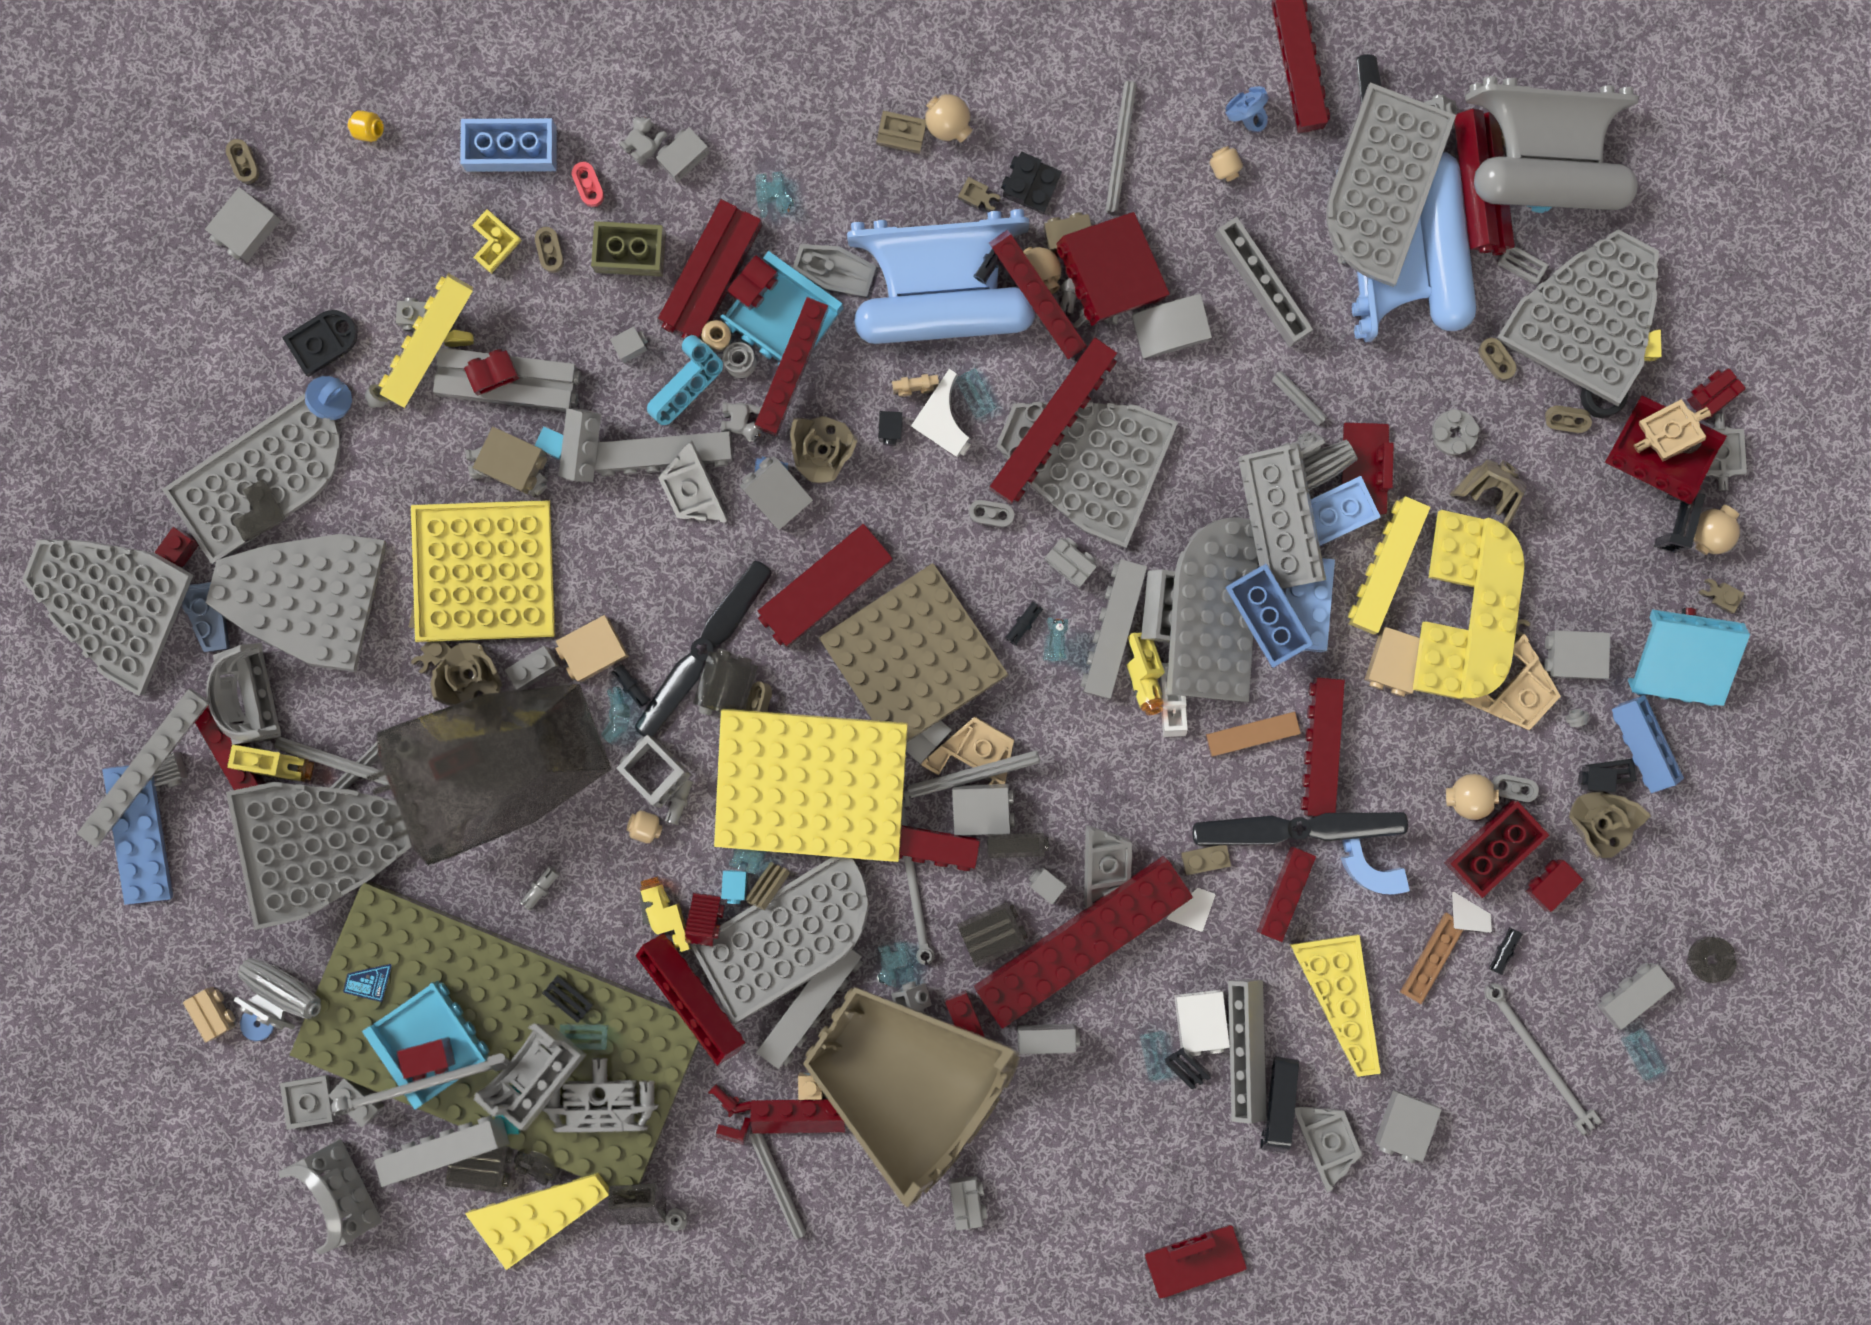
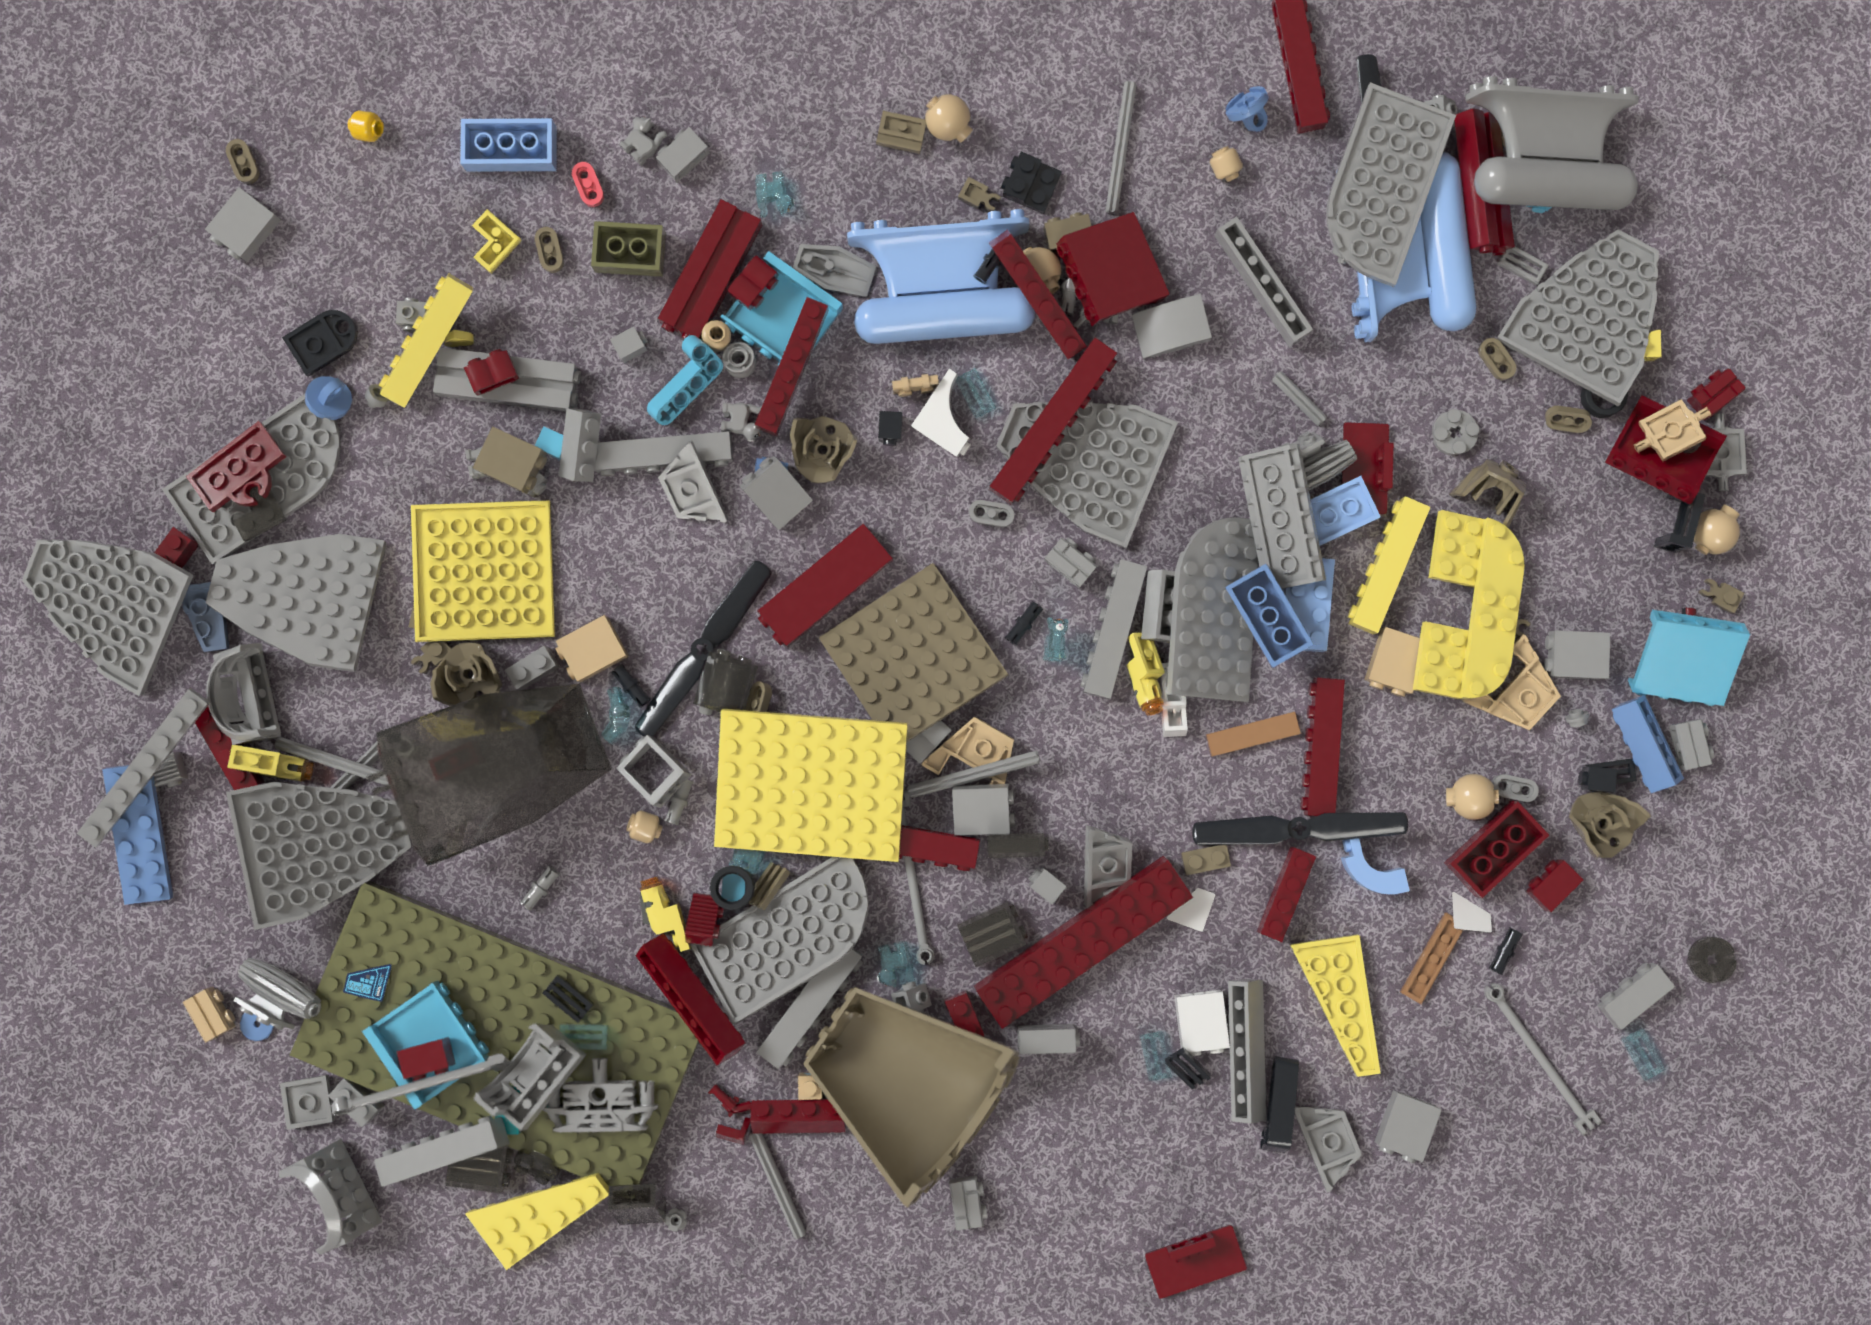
(238, 469): none -> plate
(714, 887): none -> black tyre
(1691, 744): none -> light grey brick

